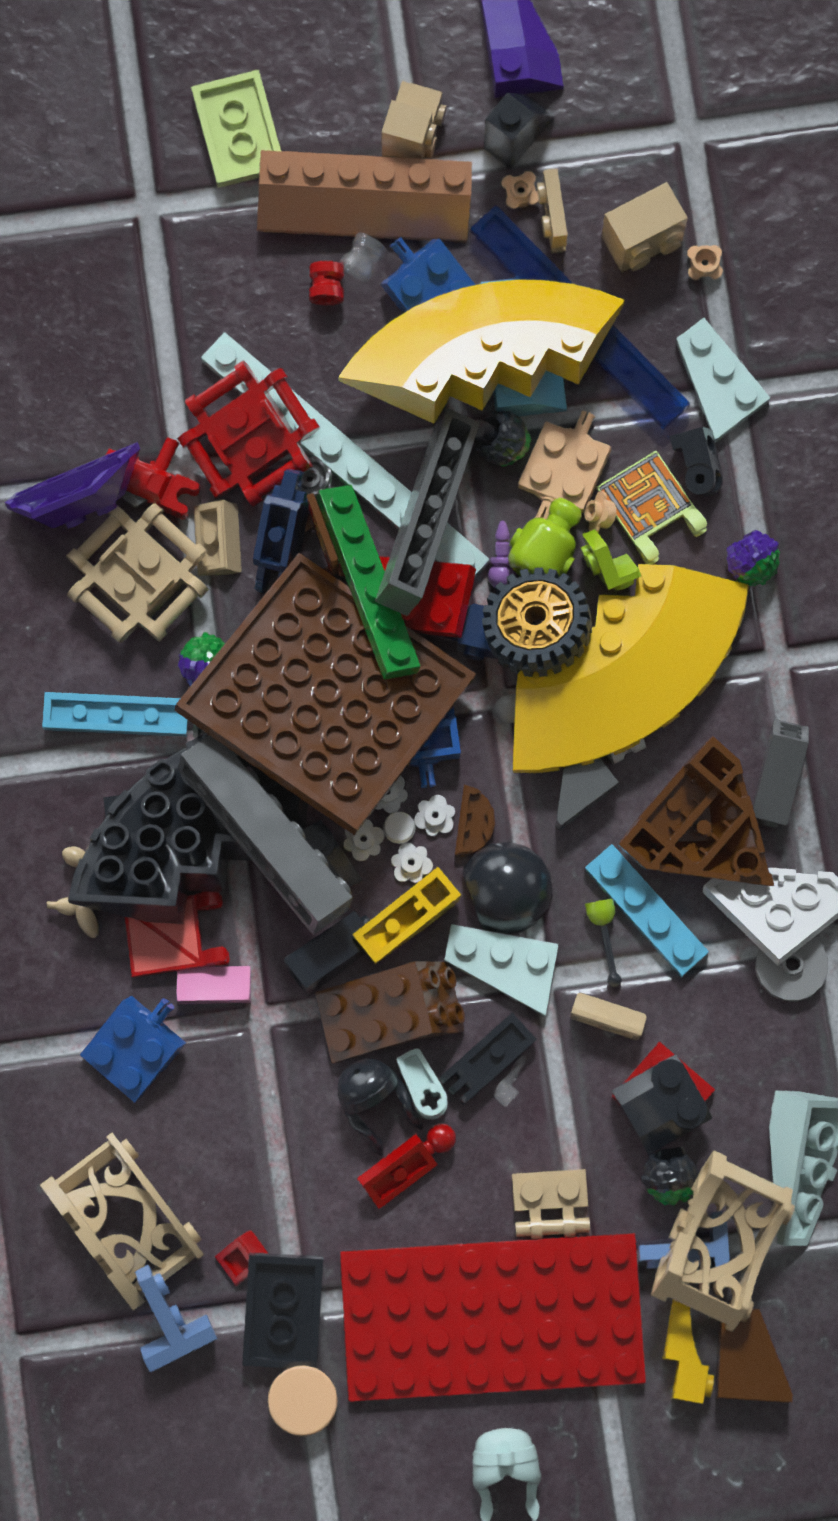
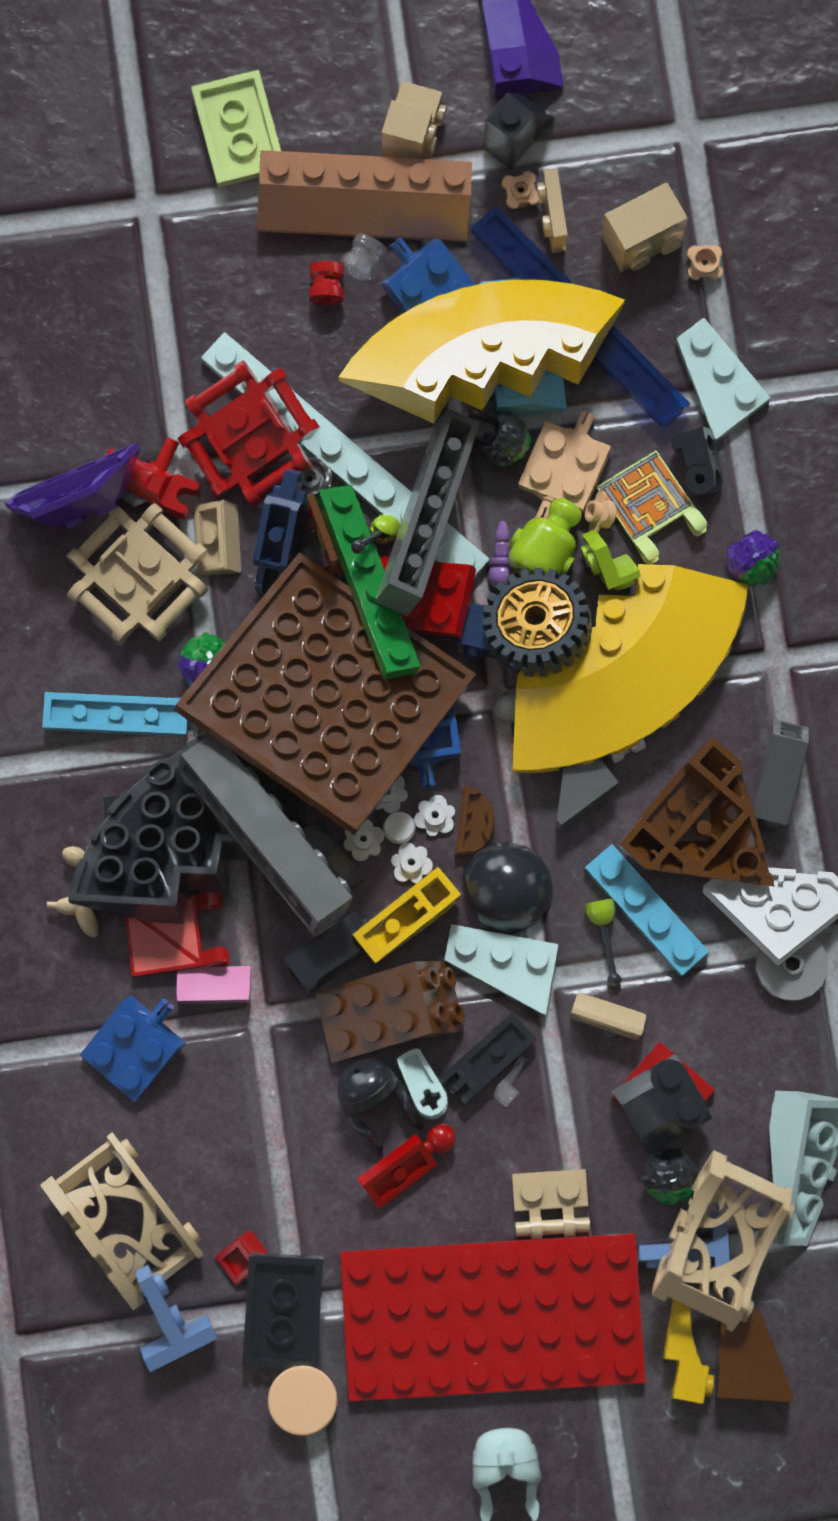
(379, 529): none -> lime hinge

